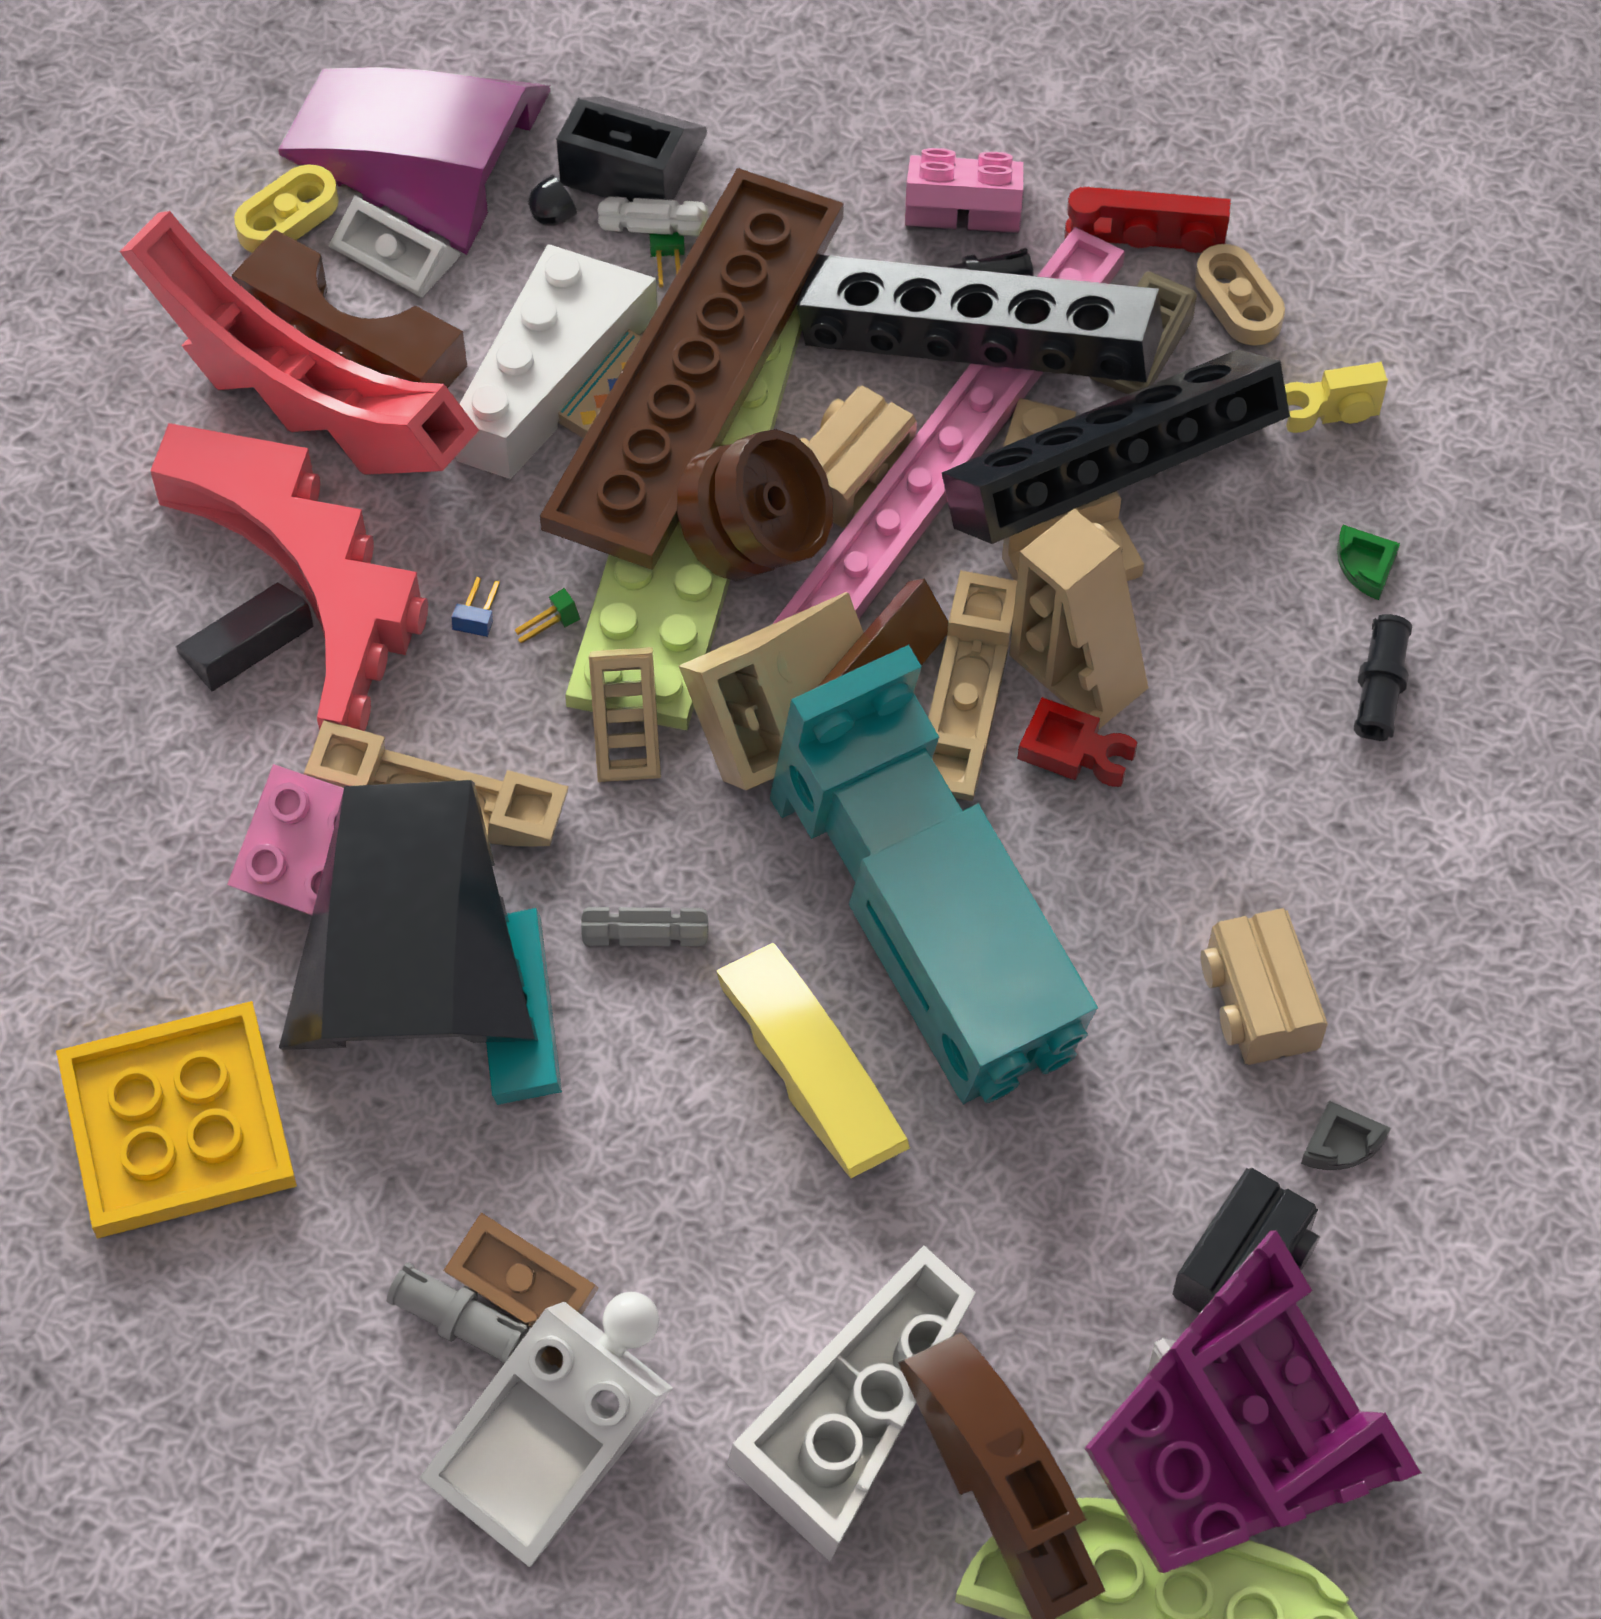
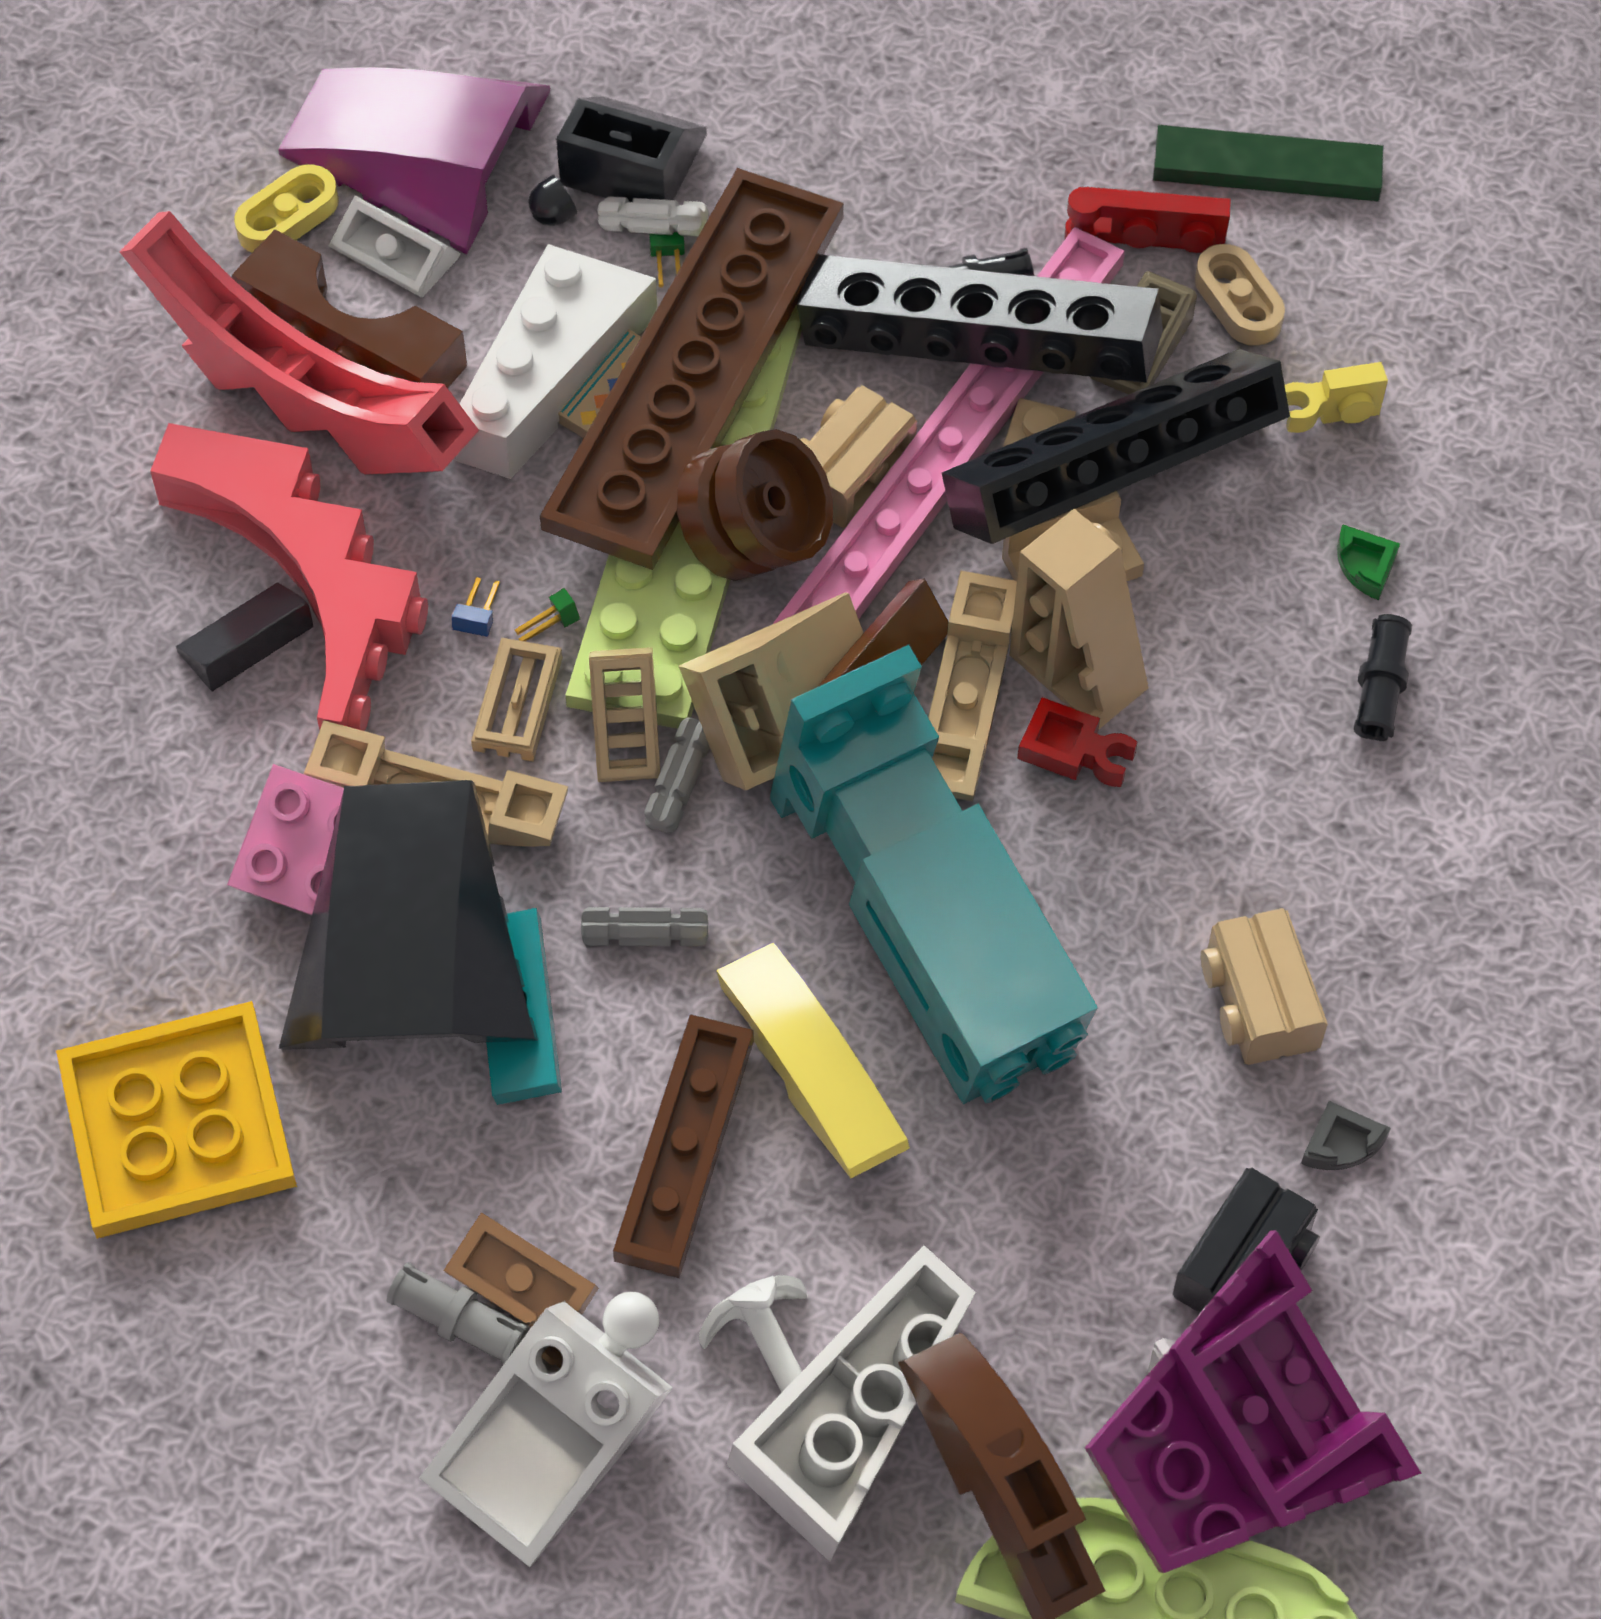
(506, 741): none -> tan tile
(677, 777): none -> light grey axle
(683, 1146): none -> reddish brown plate
(753, 1307): none -> white plant
(984, 186): bright pink plate -> none
(1268, 163): none -> dark green tile

